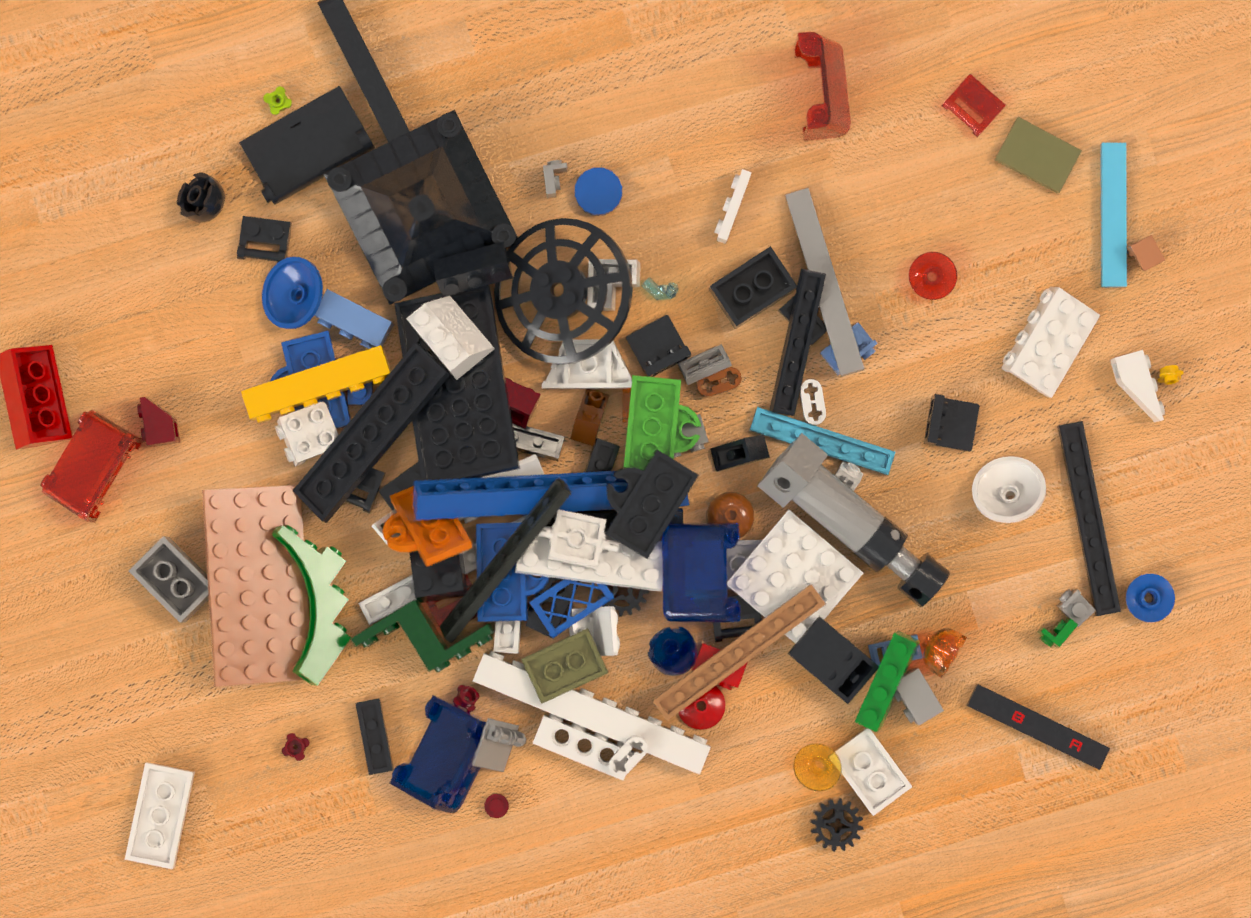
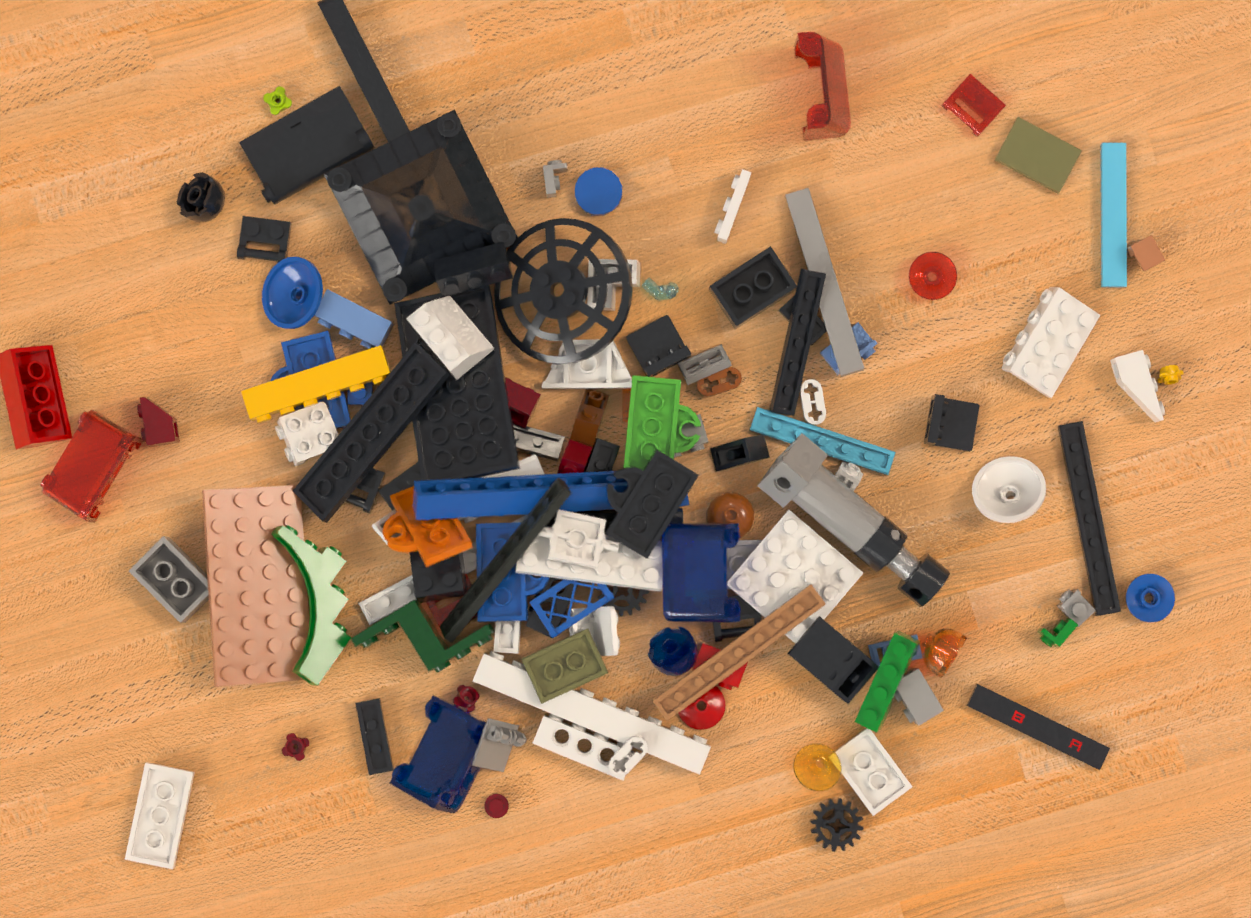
(574, 458): none -> dark red slope

